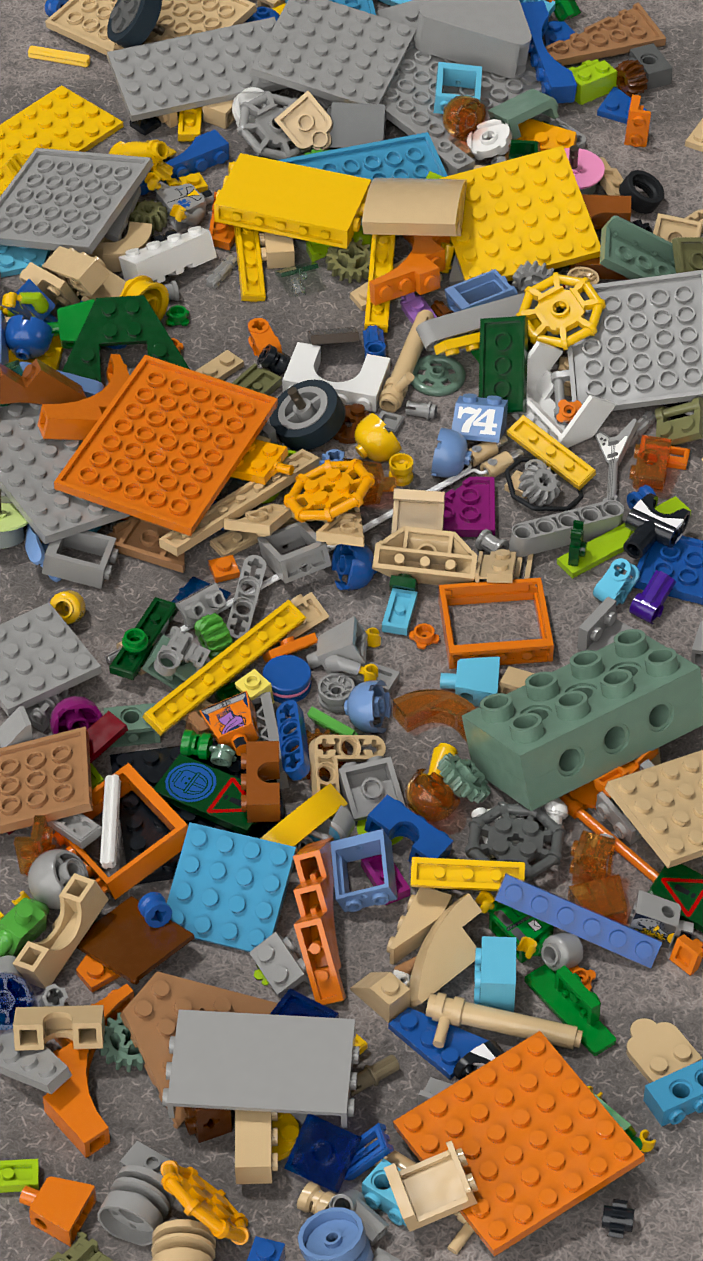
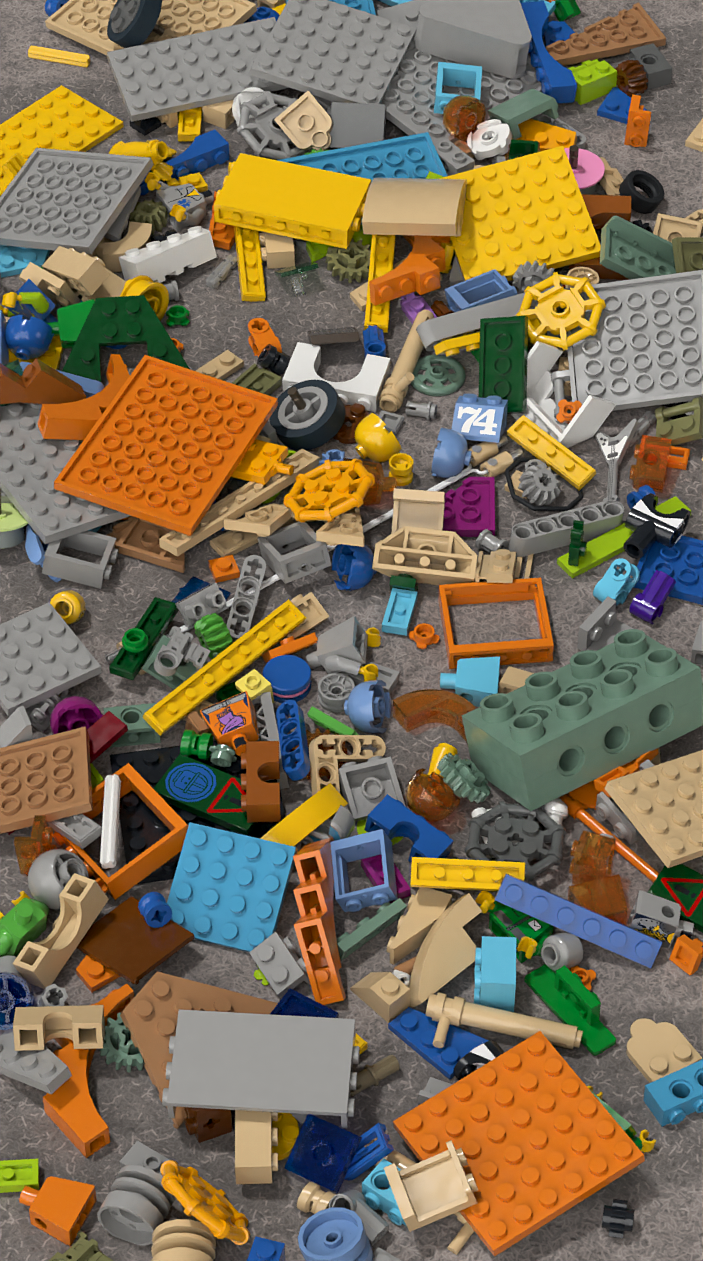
(369, 928): none -> sand green plate

